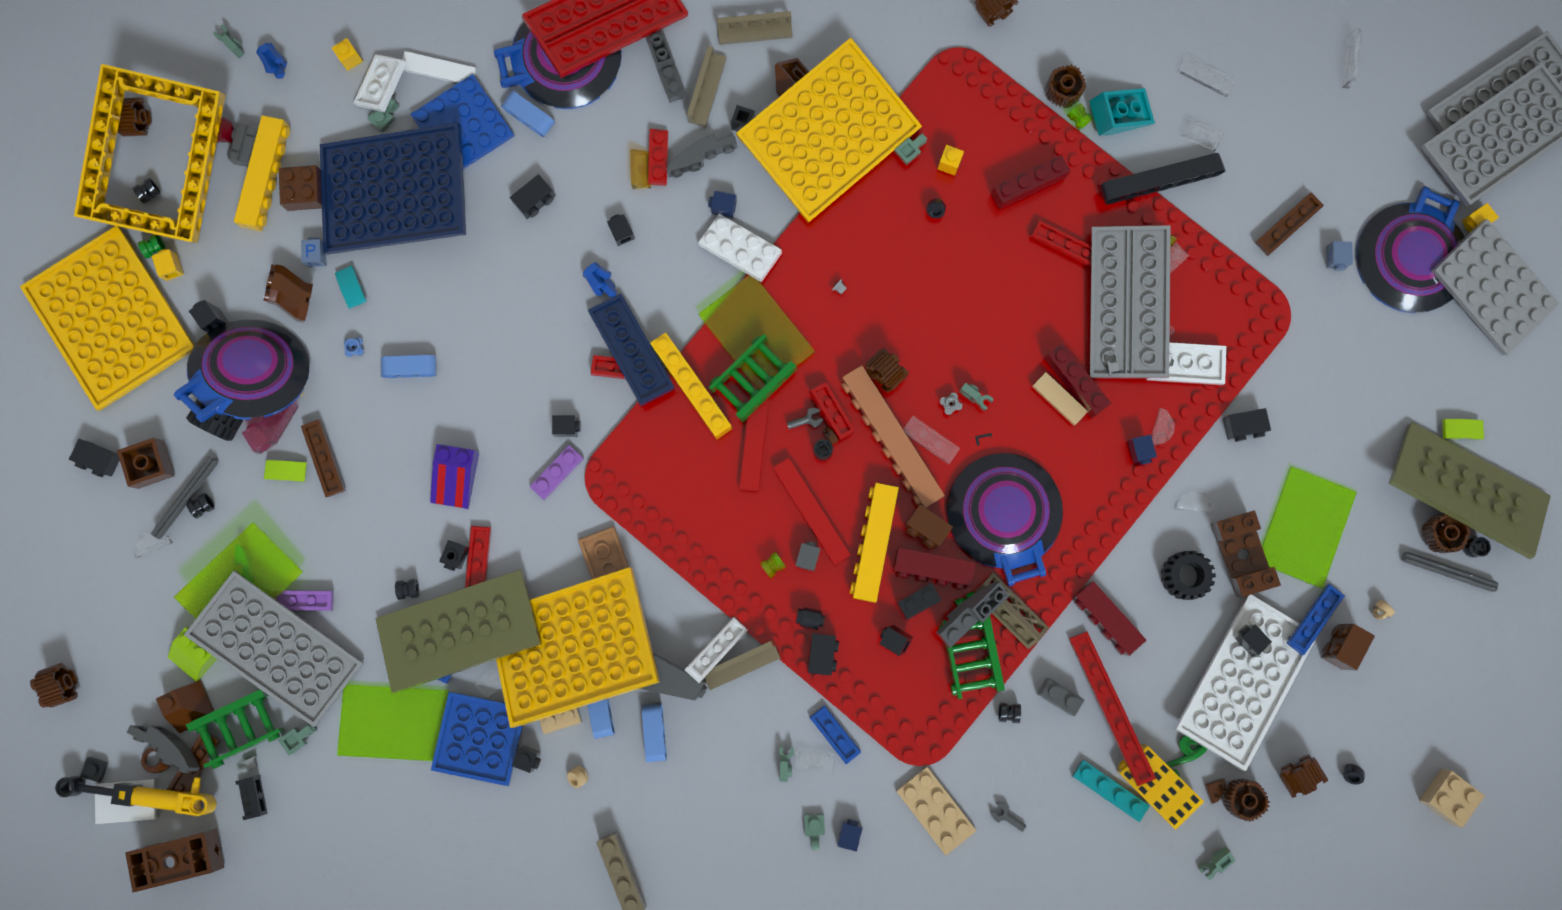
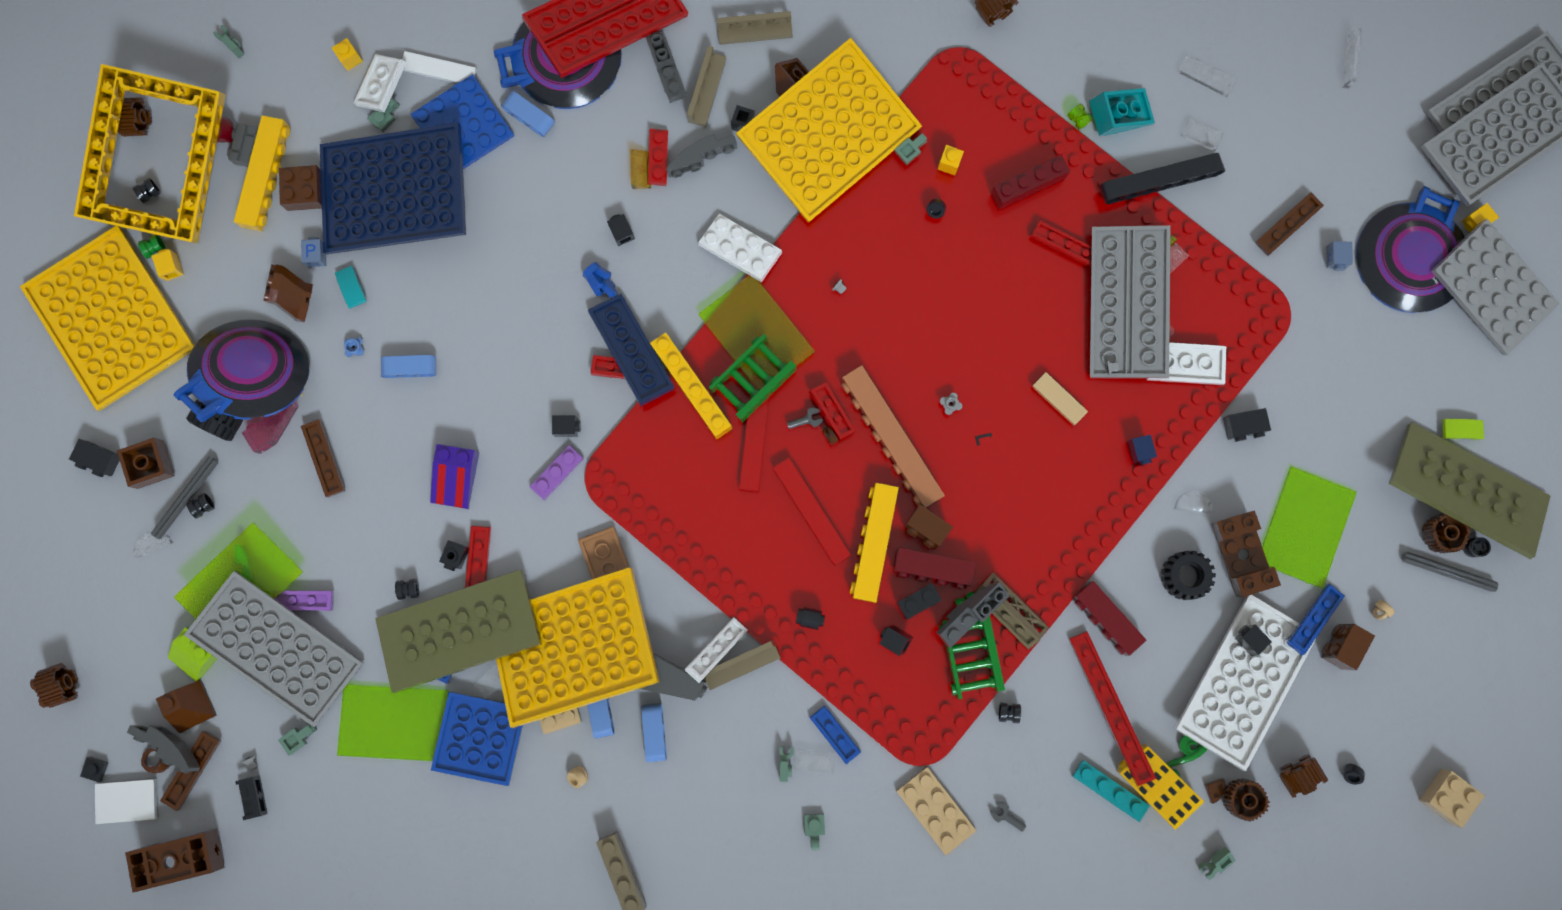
(137, 795): yellow piece -> none
(207, 315): black brick -> none
(219, 717): green fence -> none
(272, 60): blue rock -> none
(285, 470): lime slope -> none
(526, 759): black brick -> none
(533, 197): black brick -> none
(723, 204): dark blue brick -> none
(772, 565): clear neon green wheel -> none
(808, 556): dark grey brick -> none
(822, 453): black wheel -> none
(822, 654): black brick -> none
(849, 835): dark blue brick -> none
(885, 370): reddish brown brick -> none
(931, 440): clear tile -> none
(971, 392): sand green plate -> none
(1005, 513): dish -> none
(1060, 697): dark grey brick -> none
(1061, 94): reddish brown brick -> none
(1077, 380): dark red brick -> none
(1163, 427): clear tile -> none

